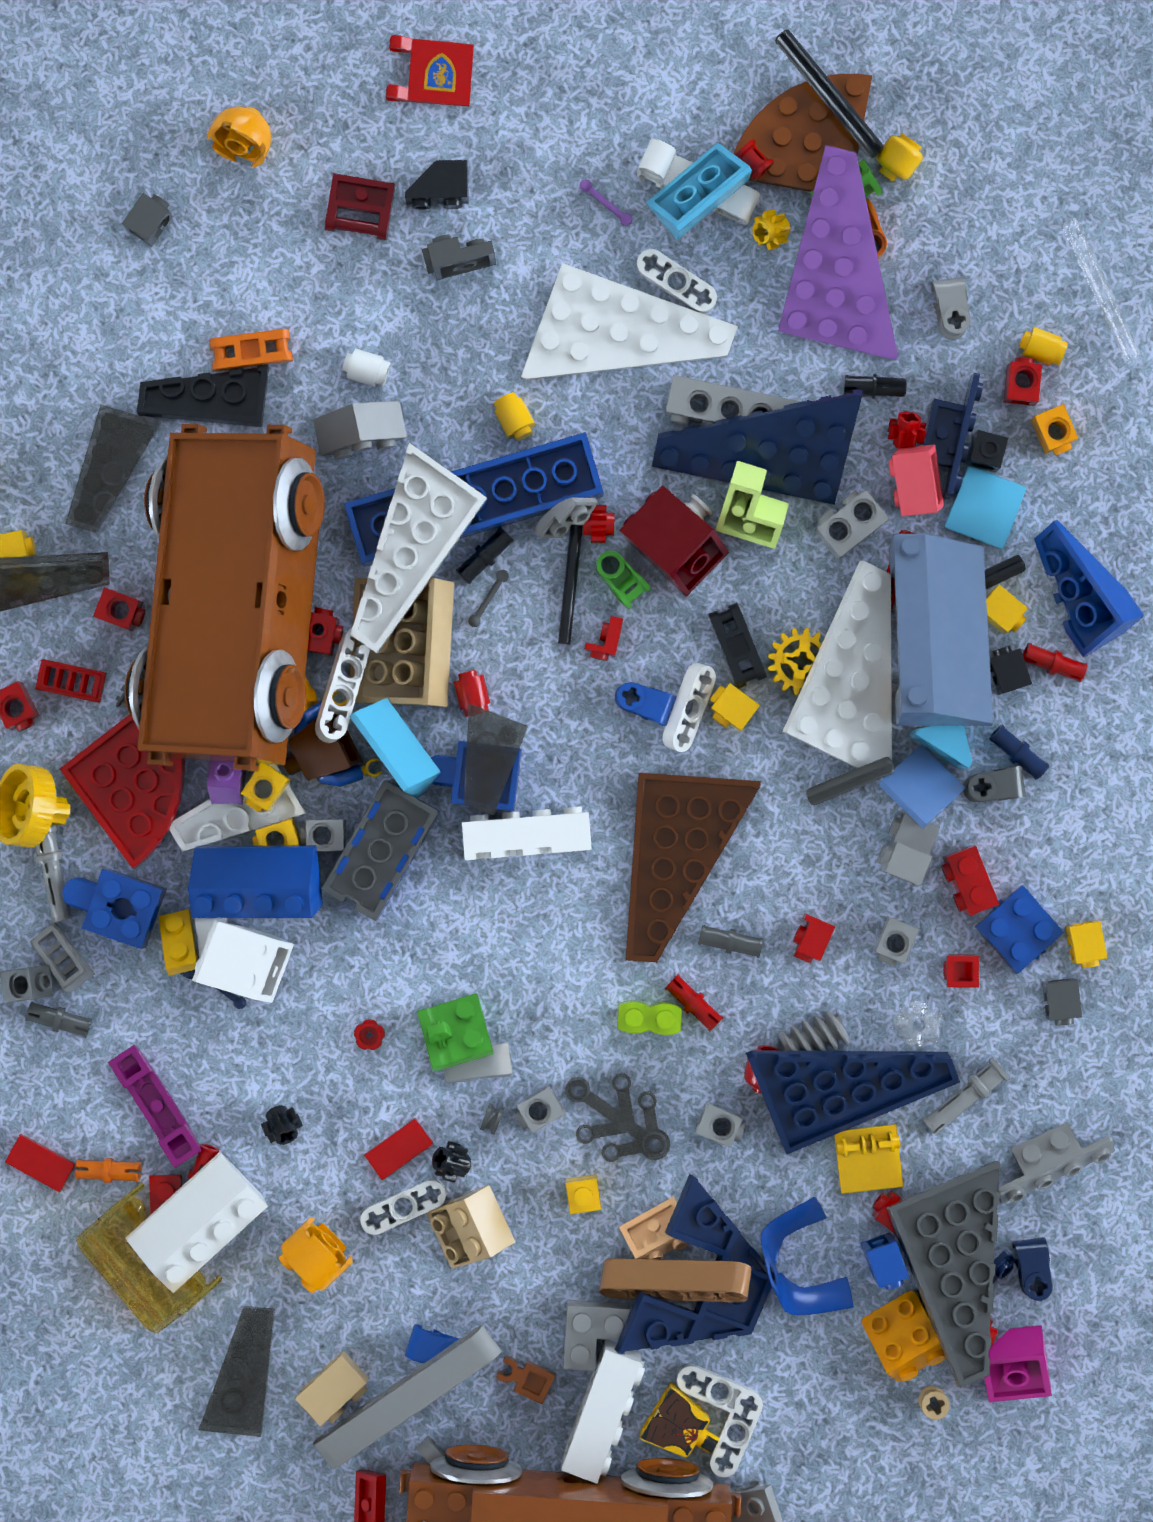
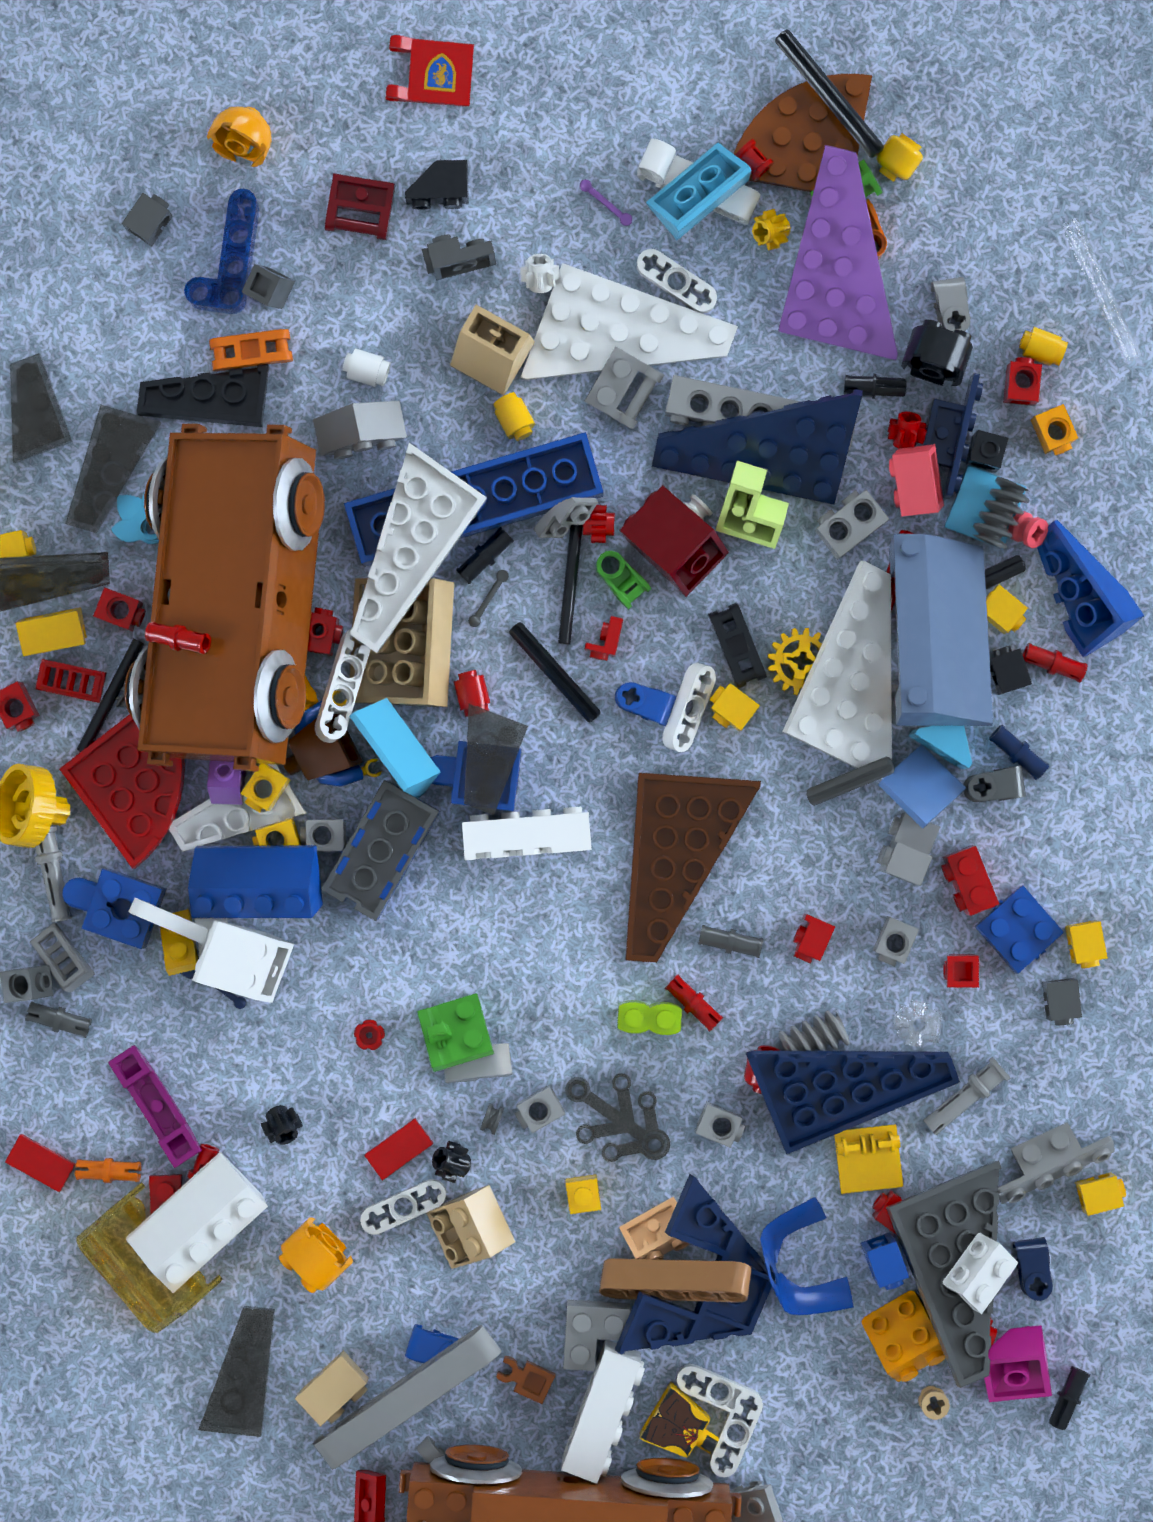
(35, 411): none -> clear smoke wing
(51, 631): none -> yellow hinge
(110, 695): none -> black bar
(133, 522): none -> medium azure plate
(169, 920): none -> white beam
(178, 637): none -> red pin
(230, 252): none -> clear blue beam
(268, 286): none -> dark grey brick
(490, 350): none -> tan slope
(539, 273): none -> white gear
(554, 672): none -> black axle
(614, 383): none -> light grey plate
(937, 353): none -> black brick
(980, 1272): none -> white bracket
(1000, 512): none -> dark grey piece
(1029, 530): none -> coral wheel
(1068, 1398): none -> black axle
(1101, 1193): none -> yellow brick

